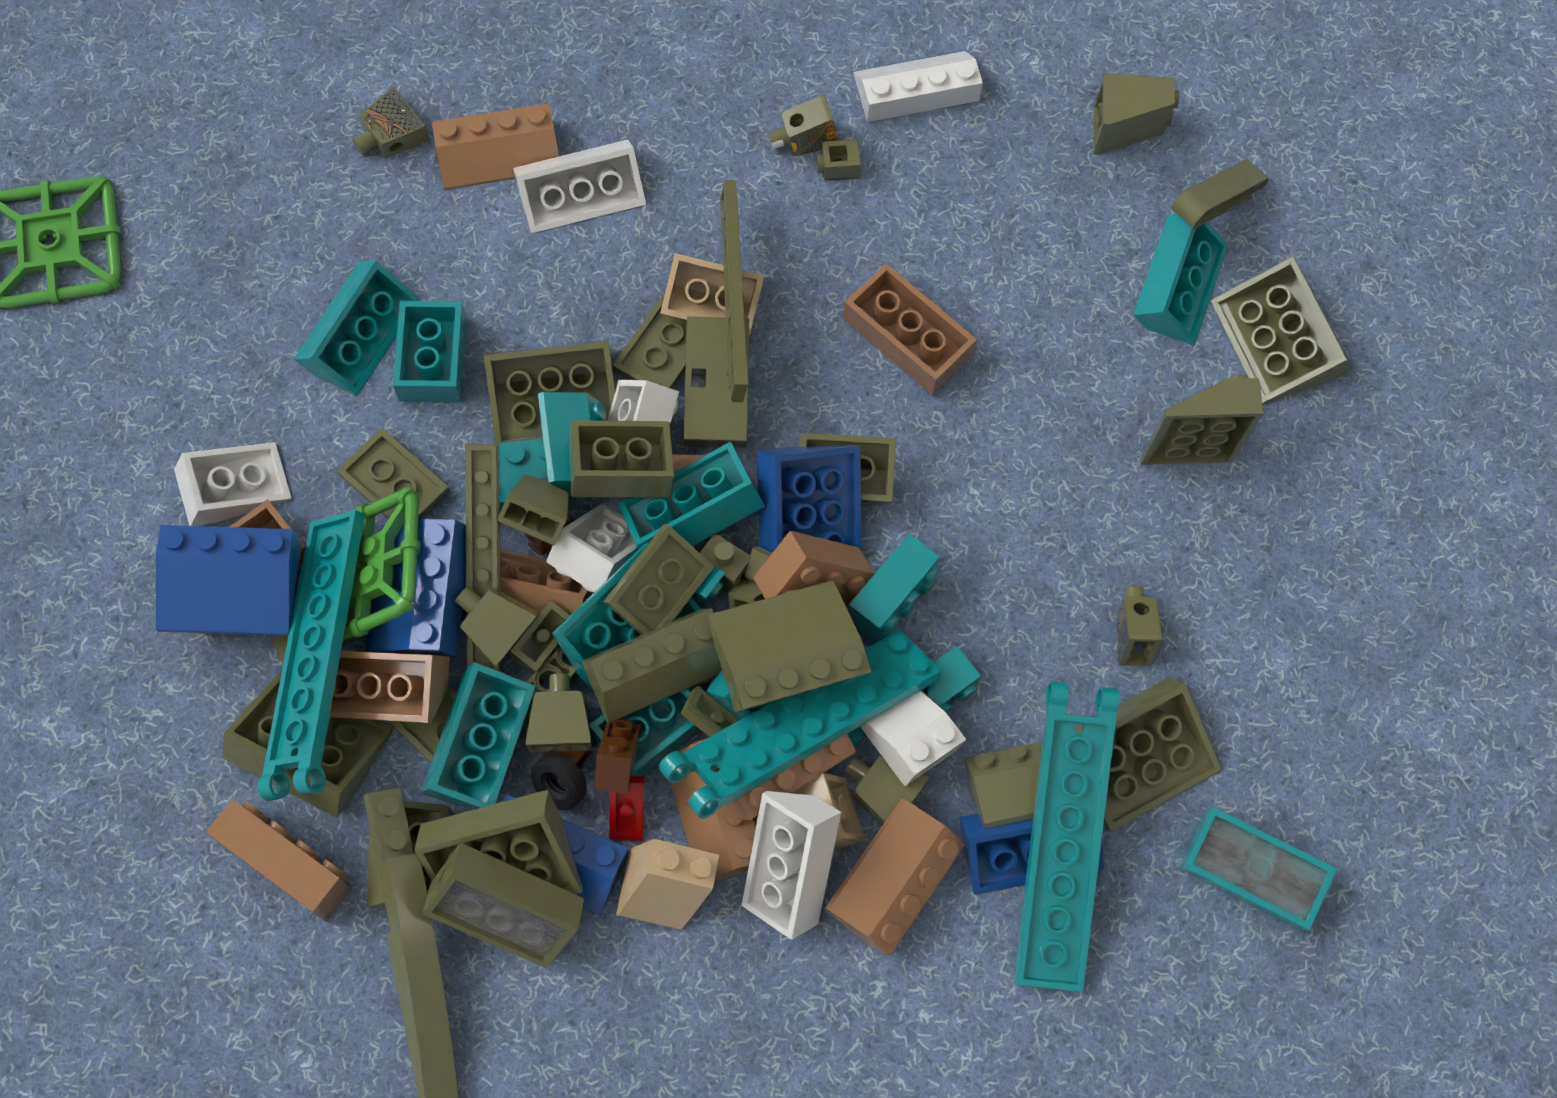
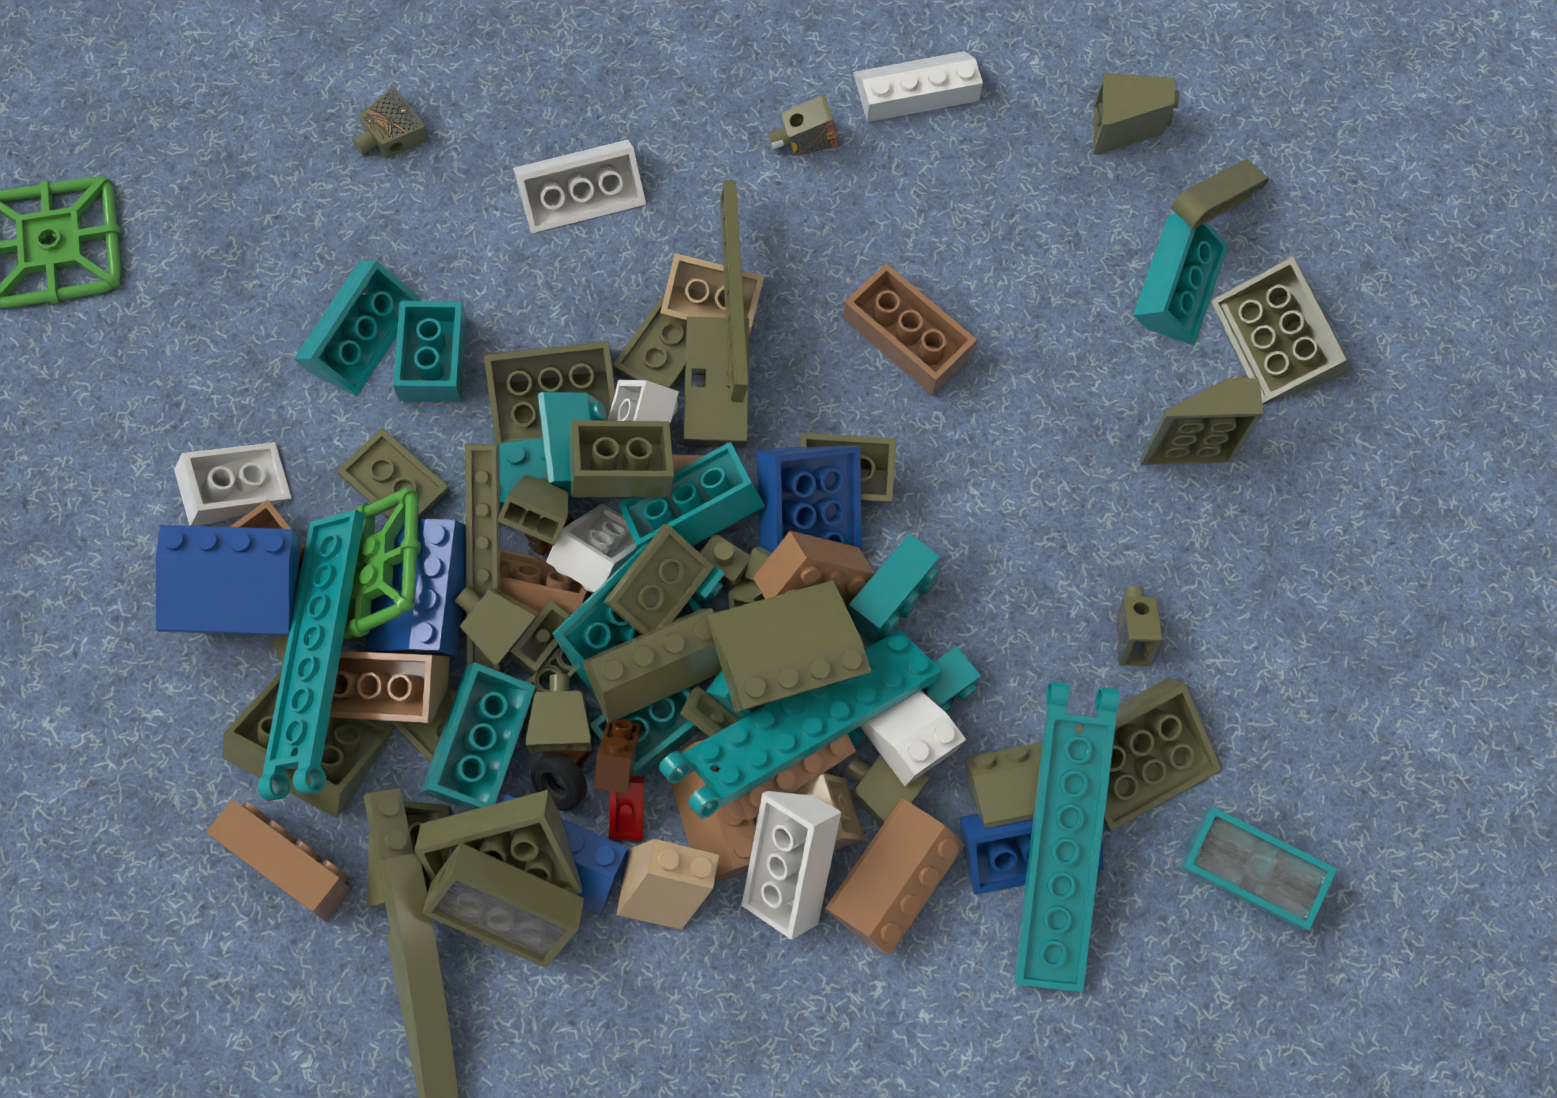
(492, 144): medium nougat slope -> none
(839, 159): olive brick -> none

